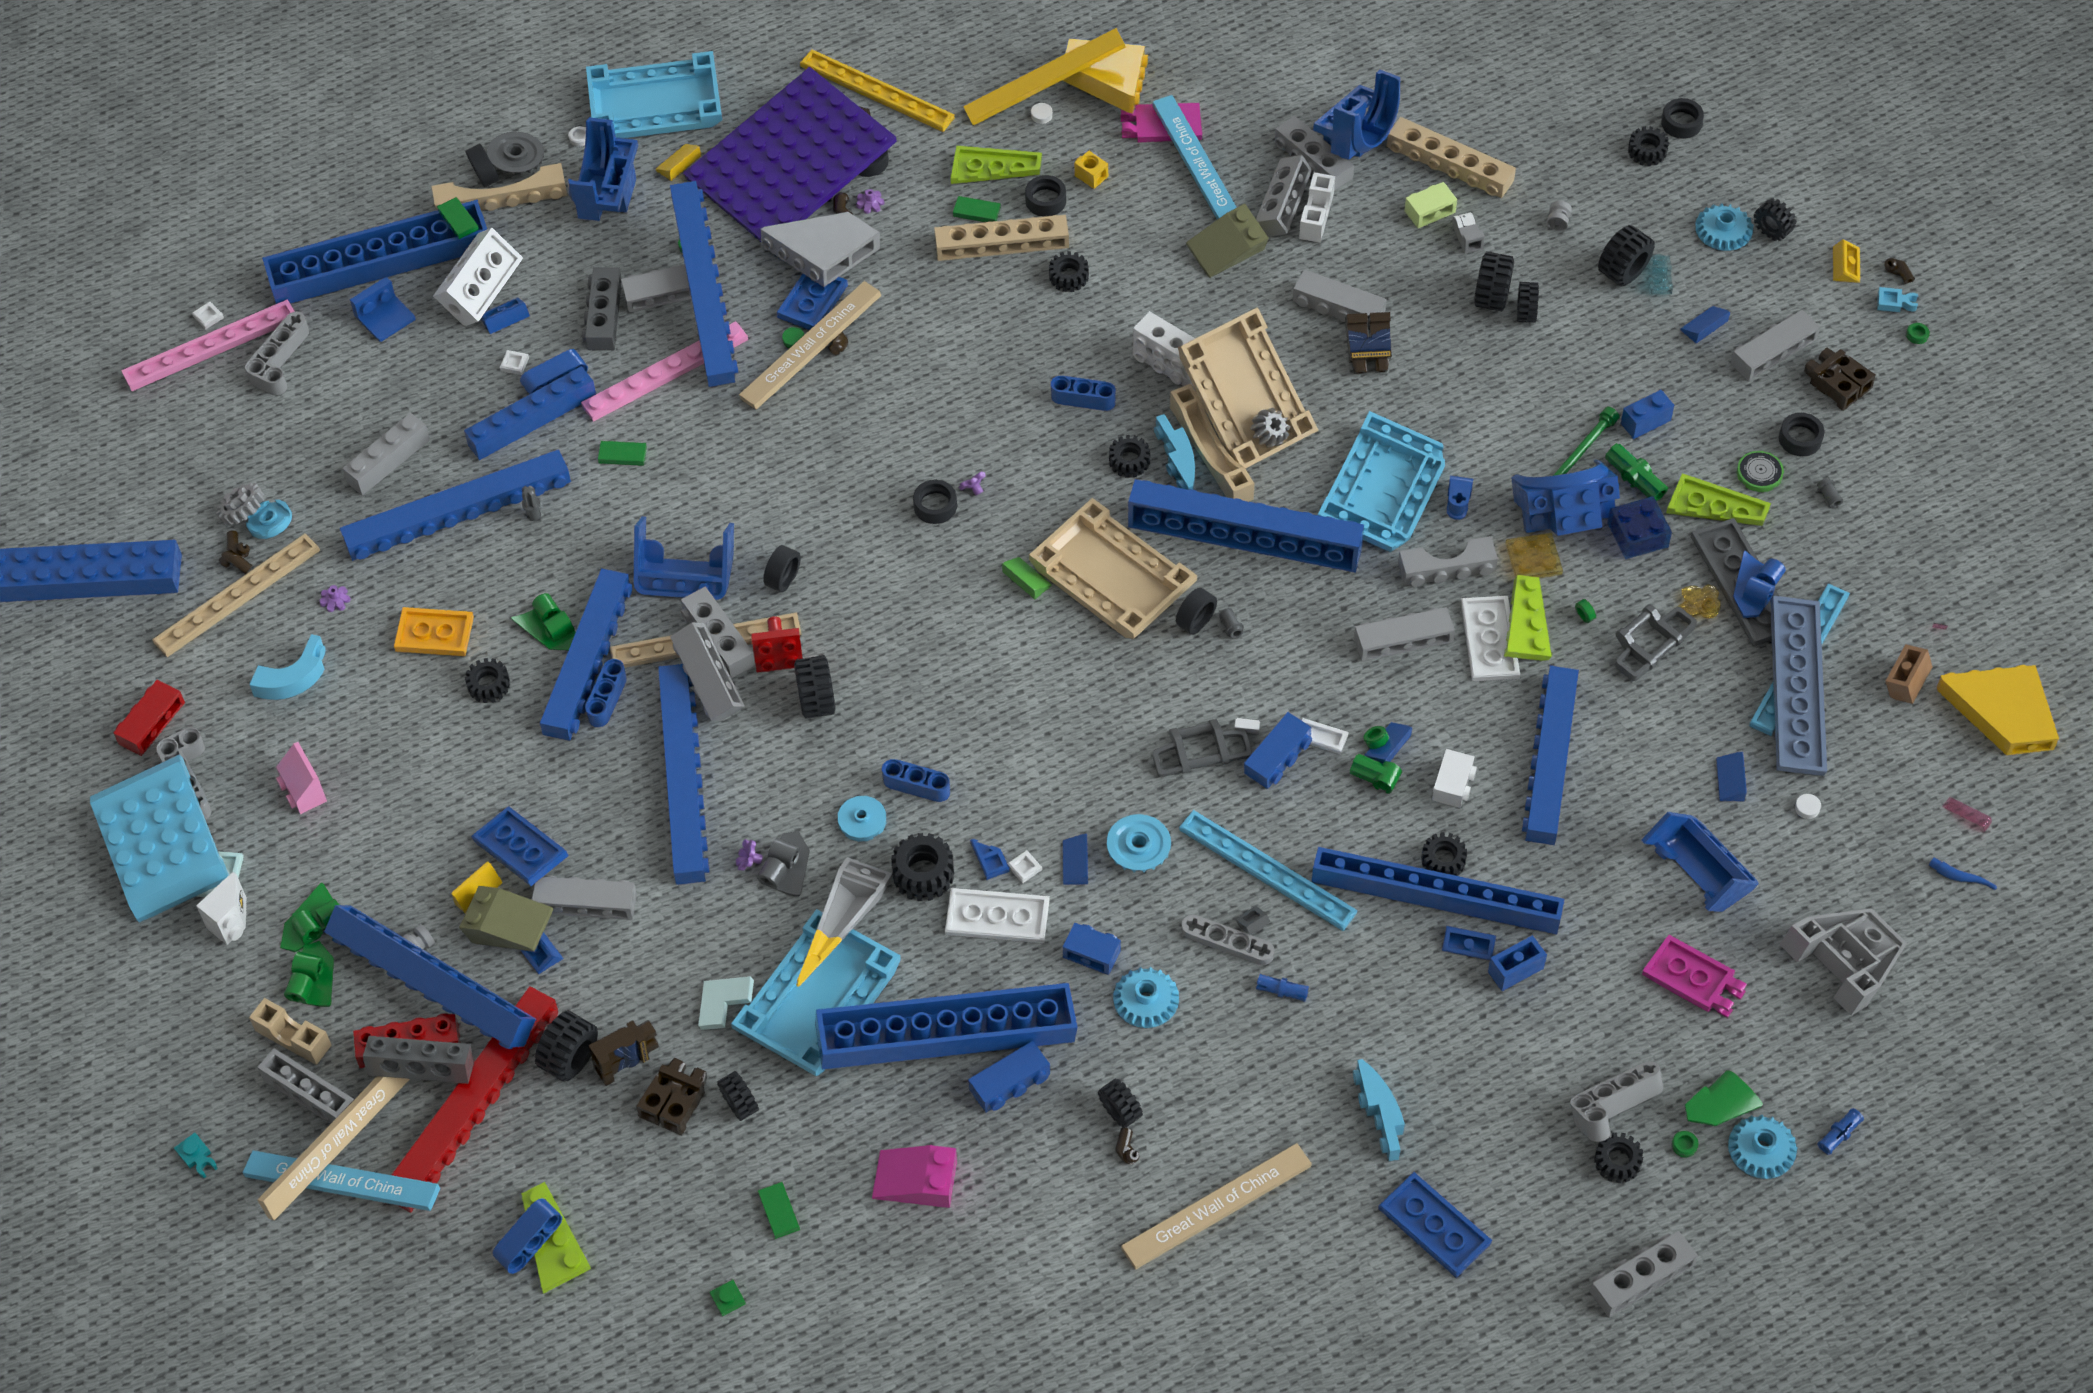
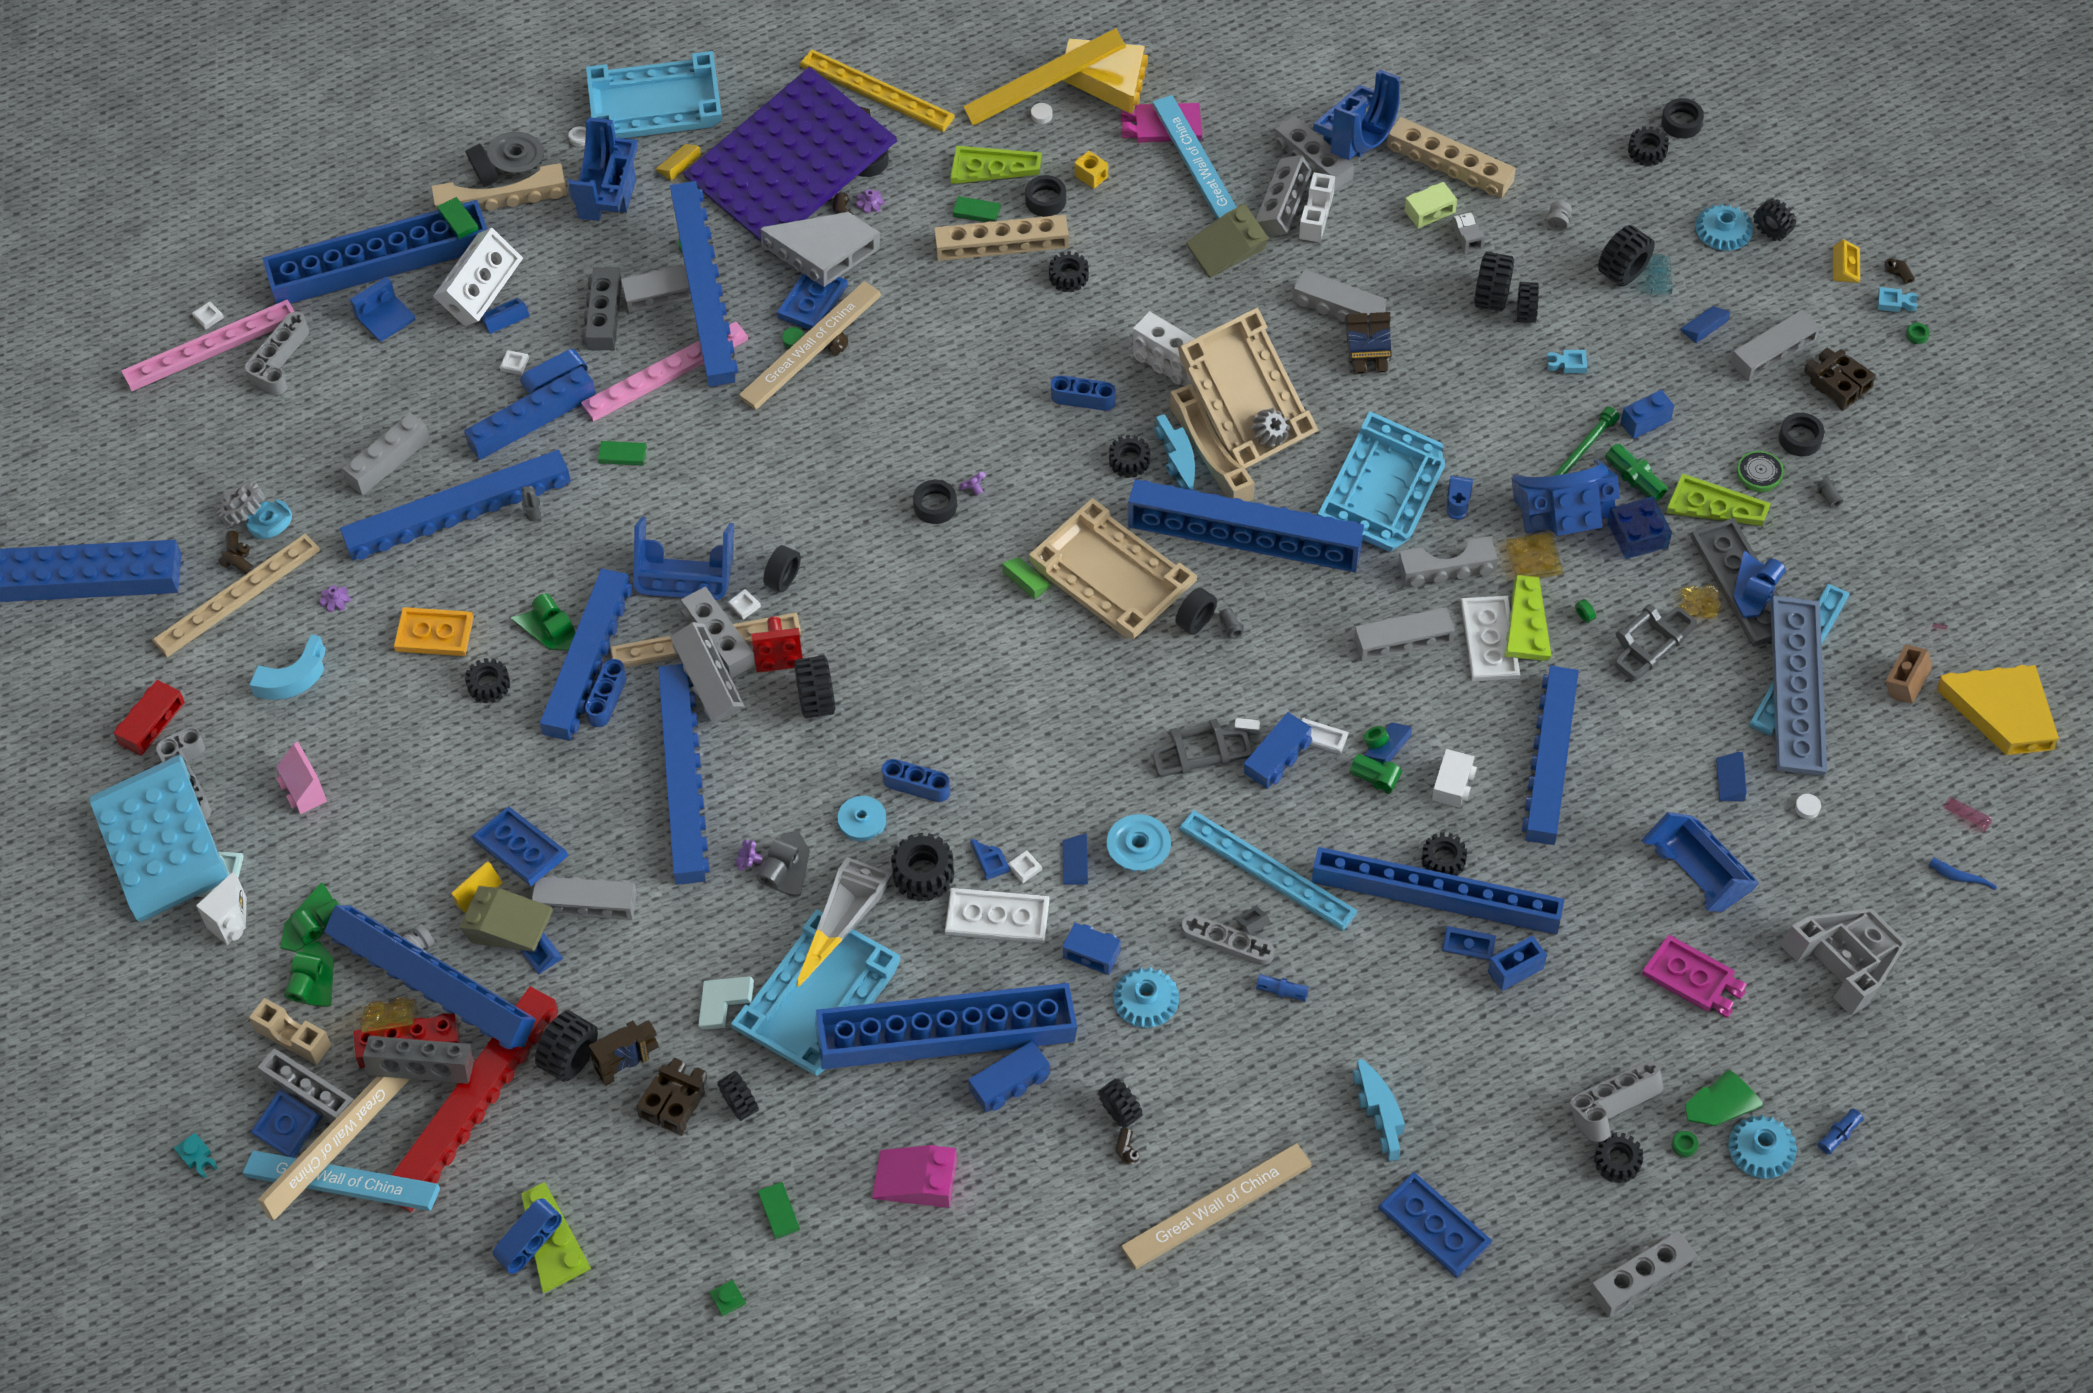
(286, 1124): none -> blue plate
(388, 1015): none -> clear yellow plate
(744, 604): none -> white tile
(1571, 361): none -> medium azure plate

